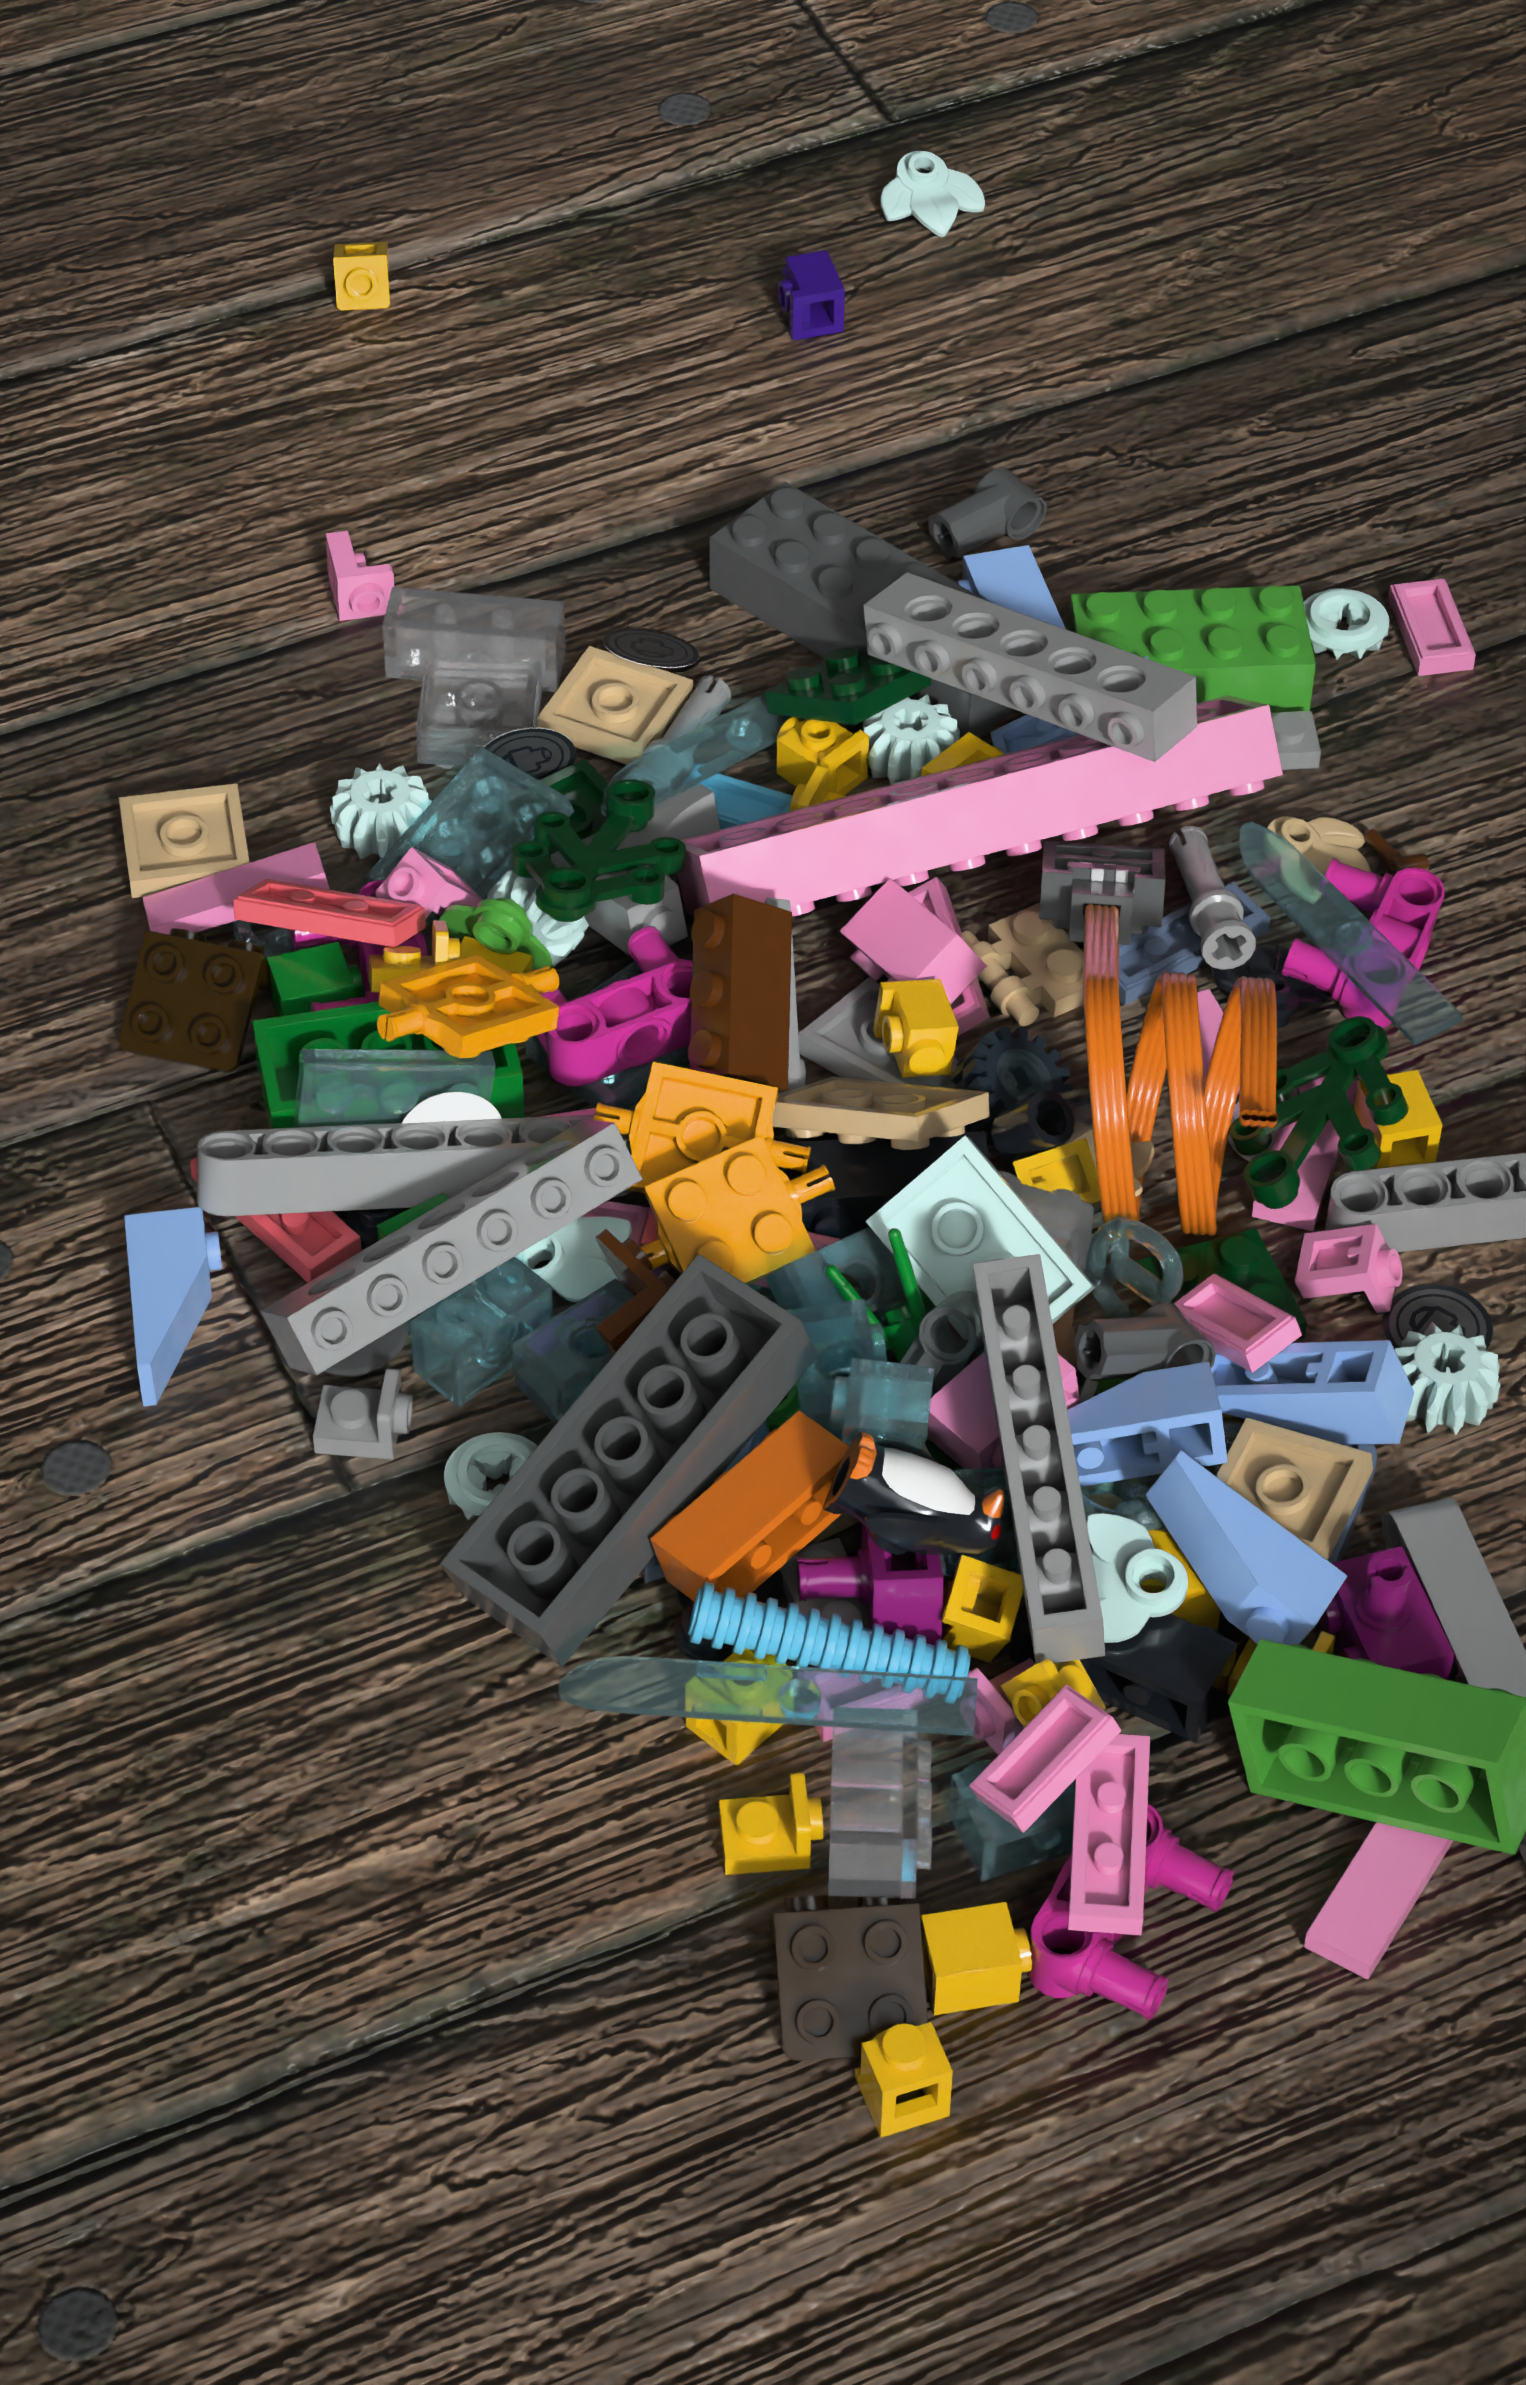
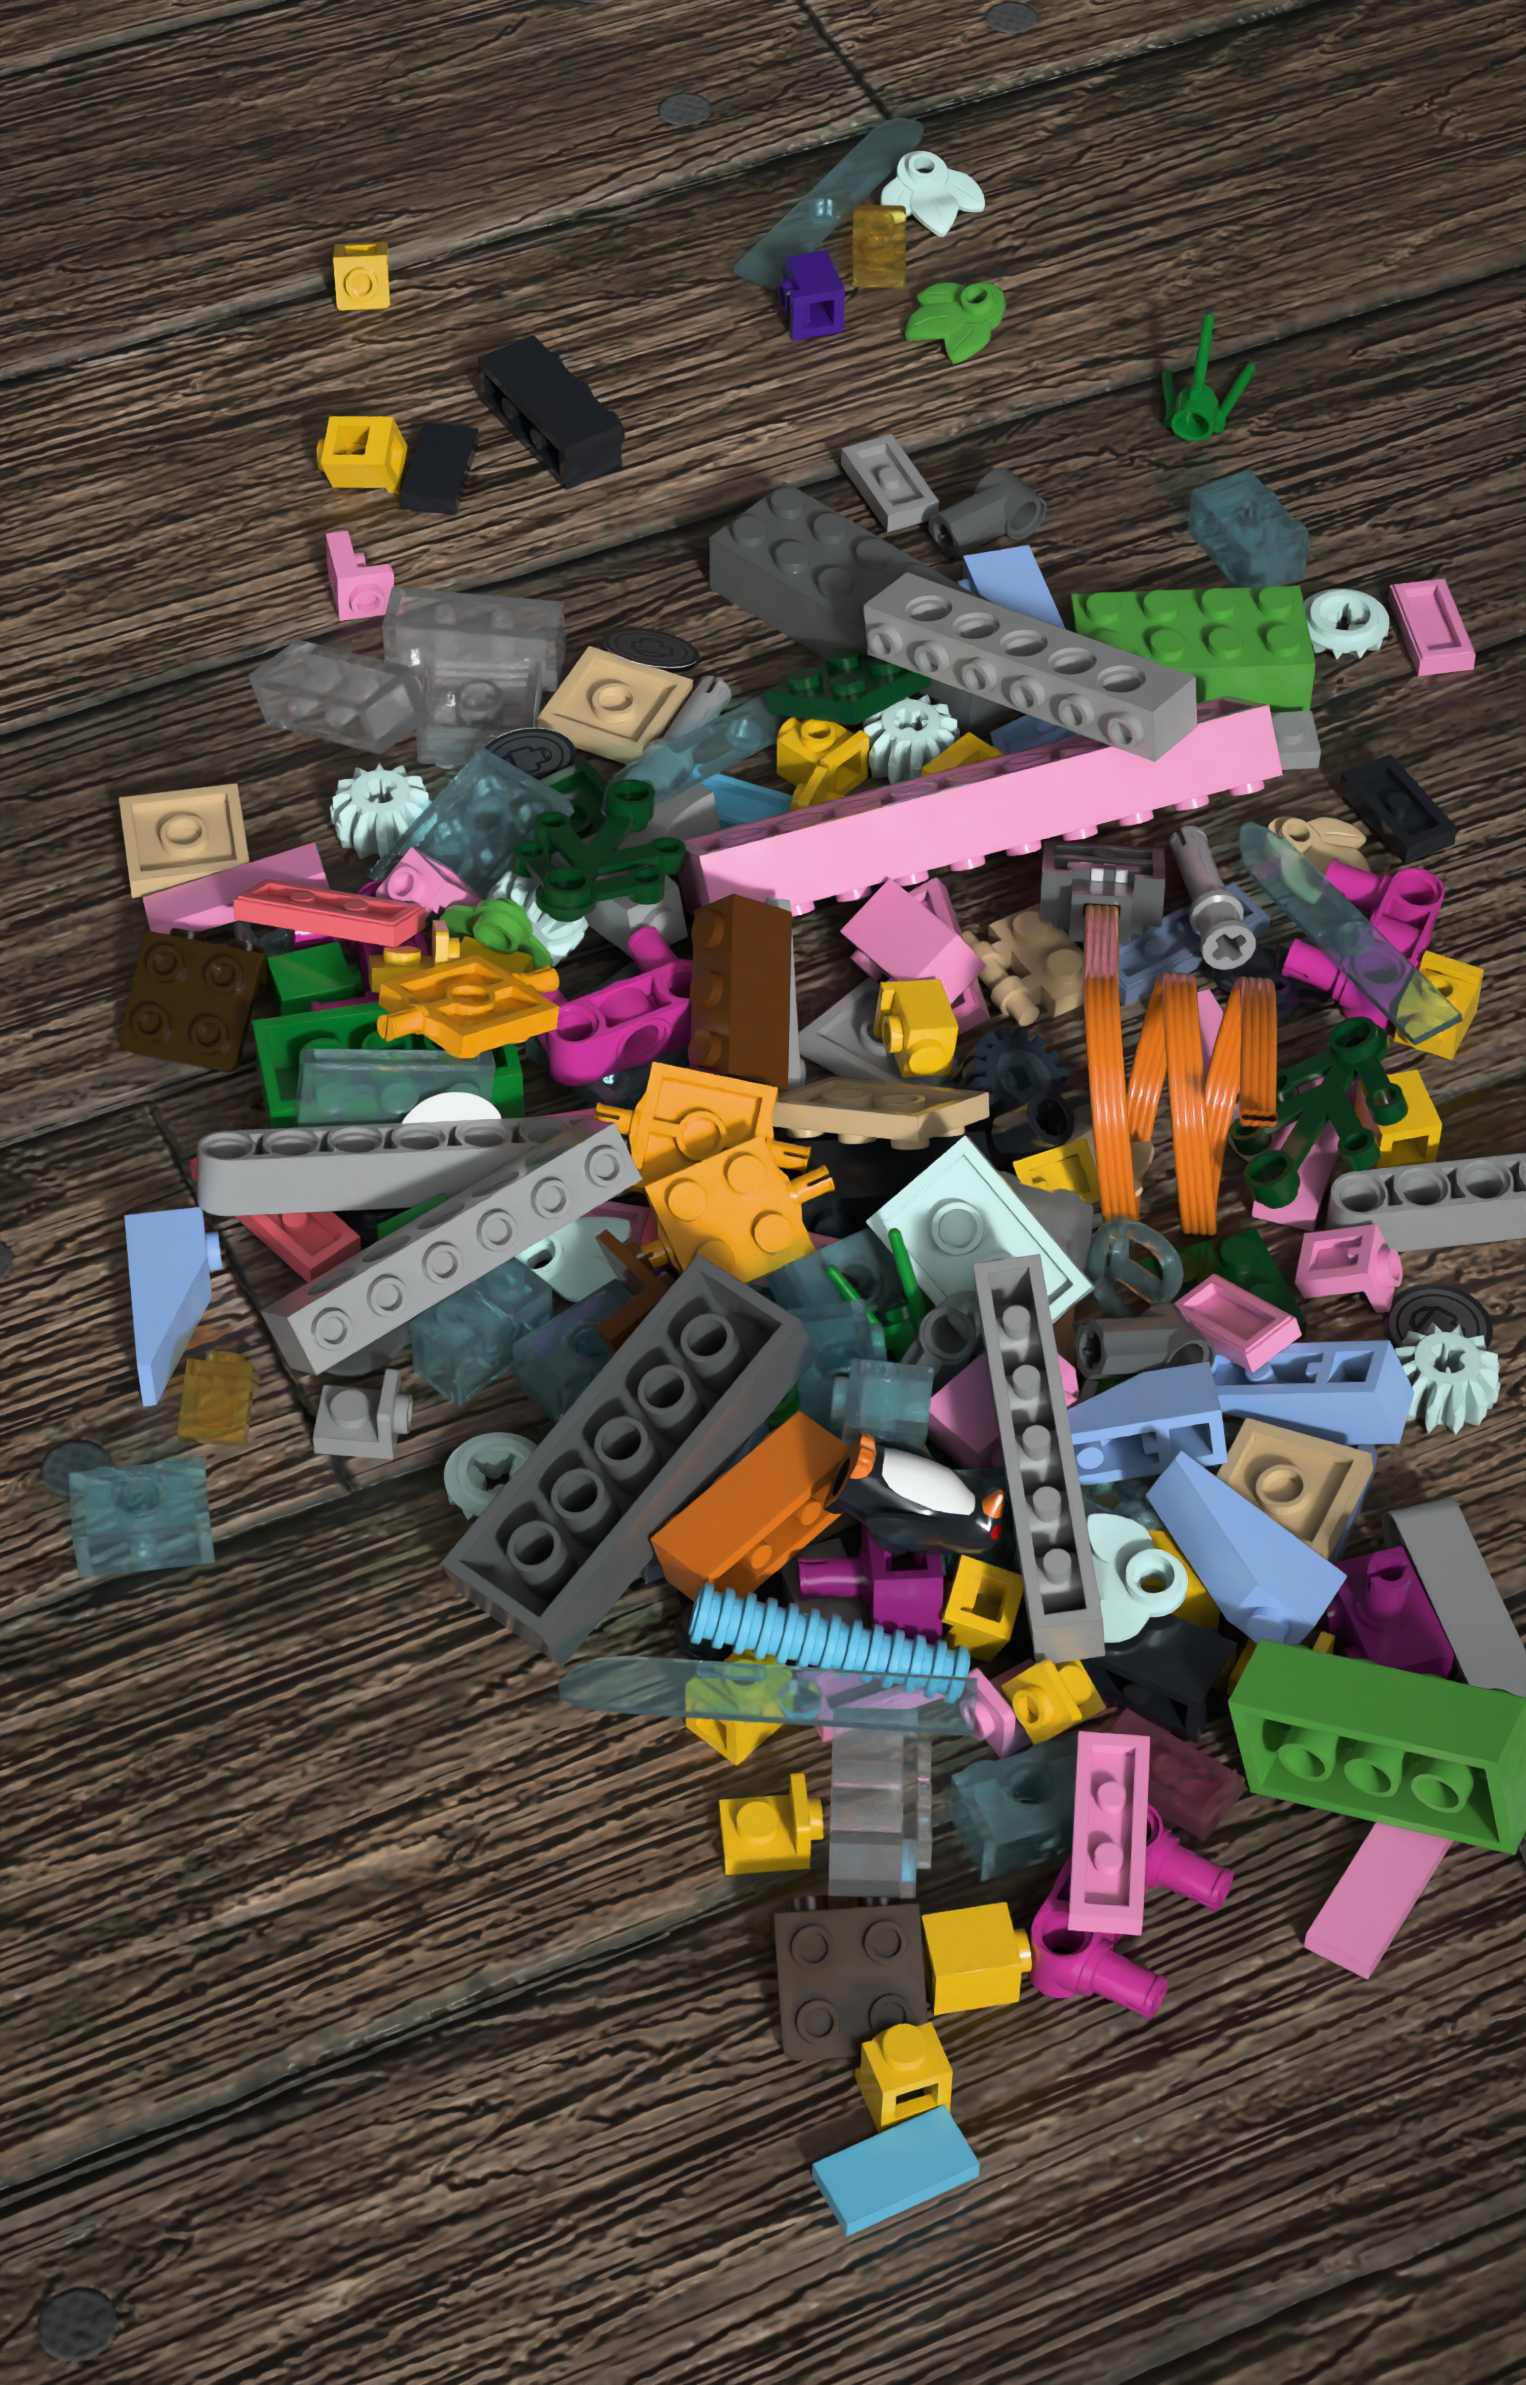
(141, 1517): none -> clear light blue brick
(217, 1400): none -> clear yellow bracket
(339, 696): none -> clear brick
(363, 453): none -> yellow brick
(439, 468): none -> black tile
(550, 412): none -> black brick
(830, 200): none -> clear light blue piece
(879, 246): none -> clear yellow bracket
(889, 482): none -> light grey plate
(895, 2170): none -> medium azure tile
(958, 316): none -> bright green plate
(1045, 1758): bright pink tile -> none
(1183, 1780): none -> clear pink plate
(1195, 409): none -> green plant
(1248, 532): none -> clear light blue brick
(1392, 857): reddish brown hand -> none
(1397, 809): none -> black plate
(1461, 987): none -> yellow brick

